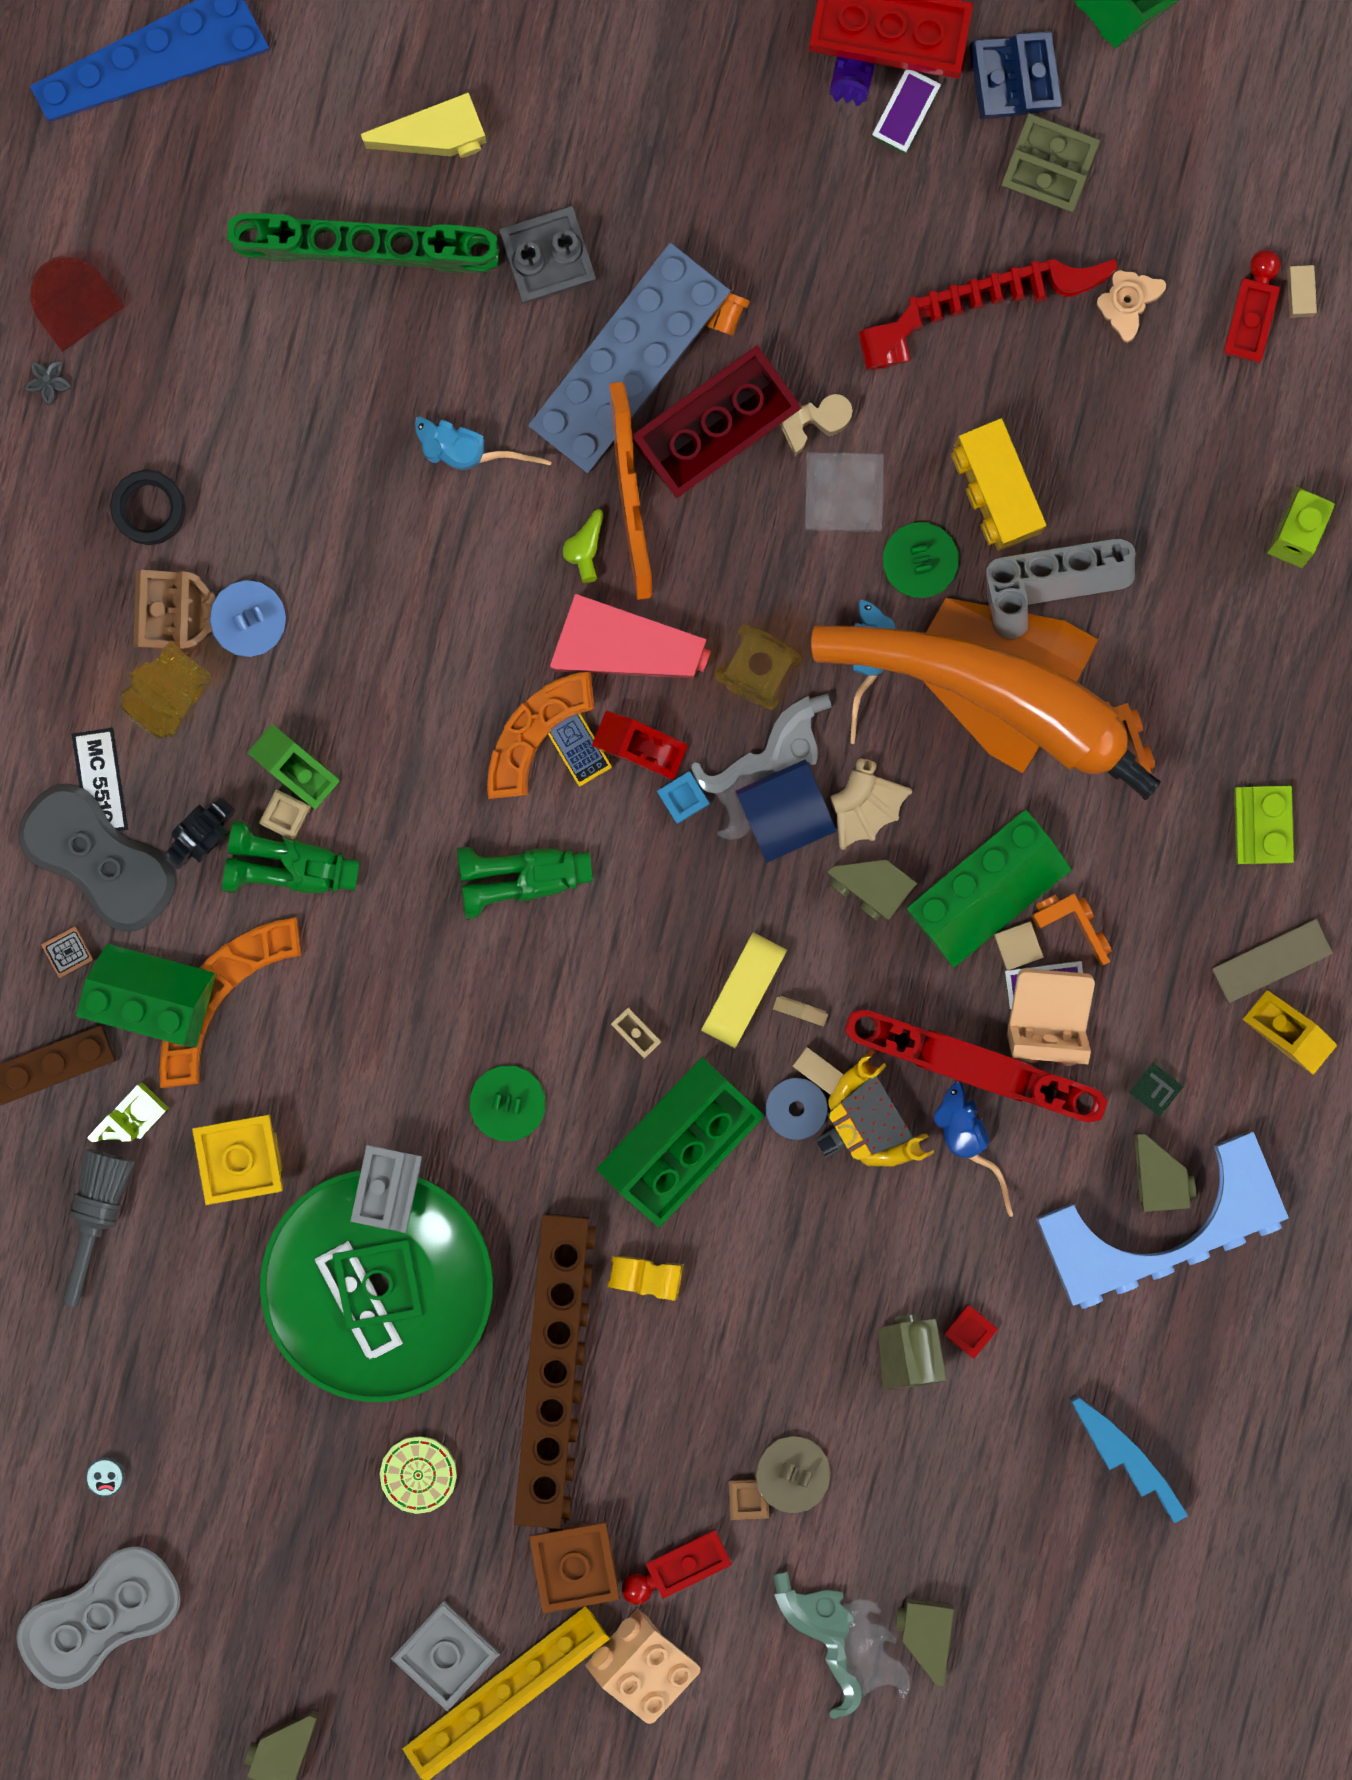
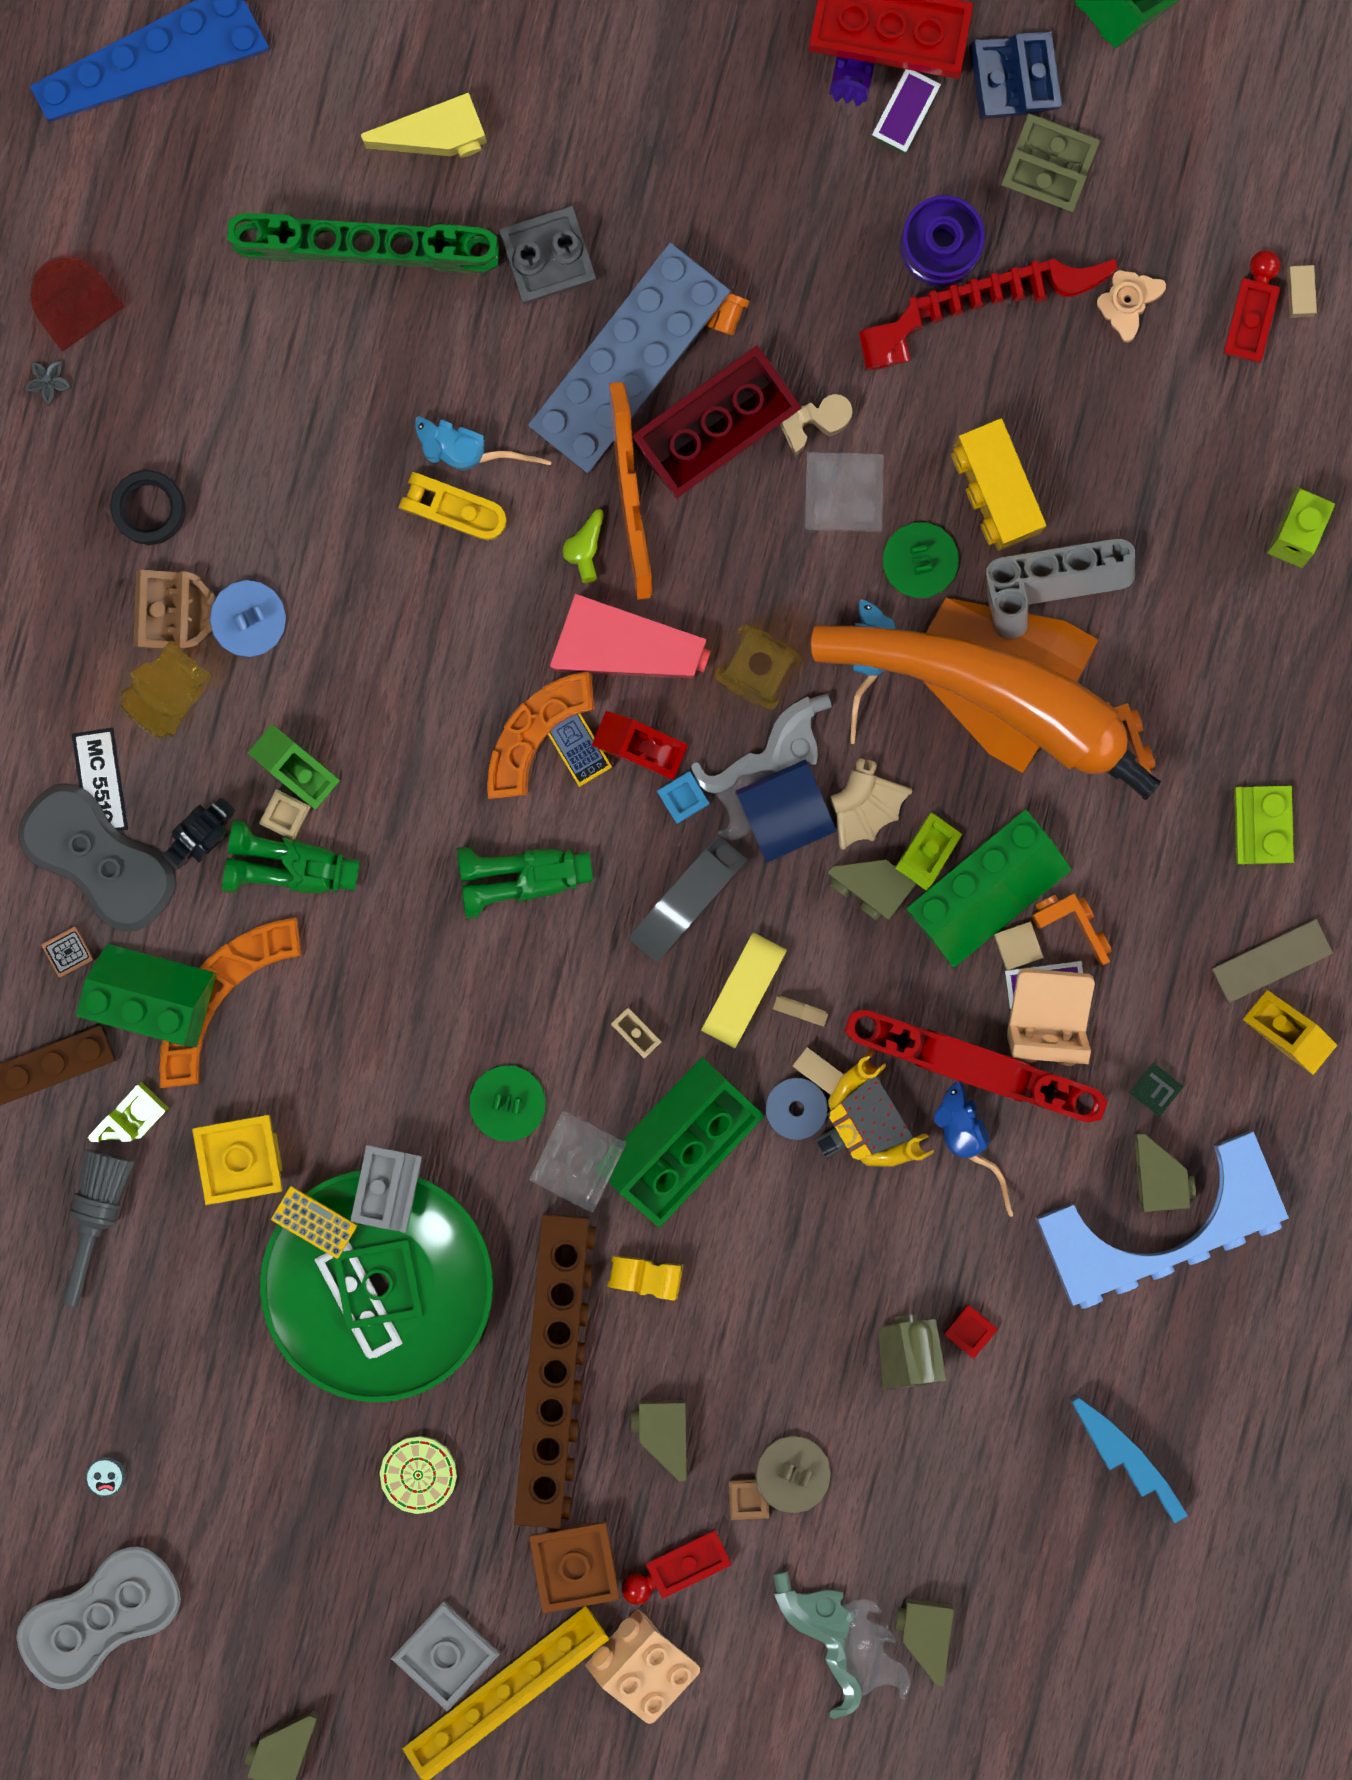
(314, 1222): none -> tile
(454, 508): none -> yellow plate
(578, 1161): none -> clear plate
(663, 1432): none -> olive slope
(687, 898): none -> dark grey arch
(928, 851): none -> lime plate
(942, 241): none -> dark purple wheel

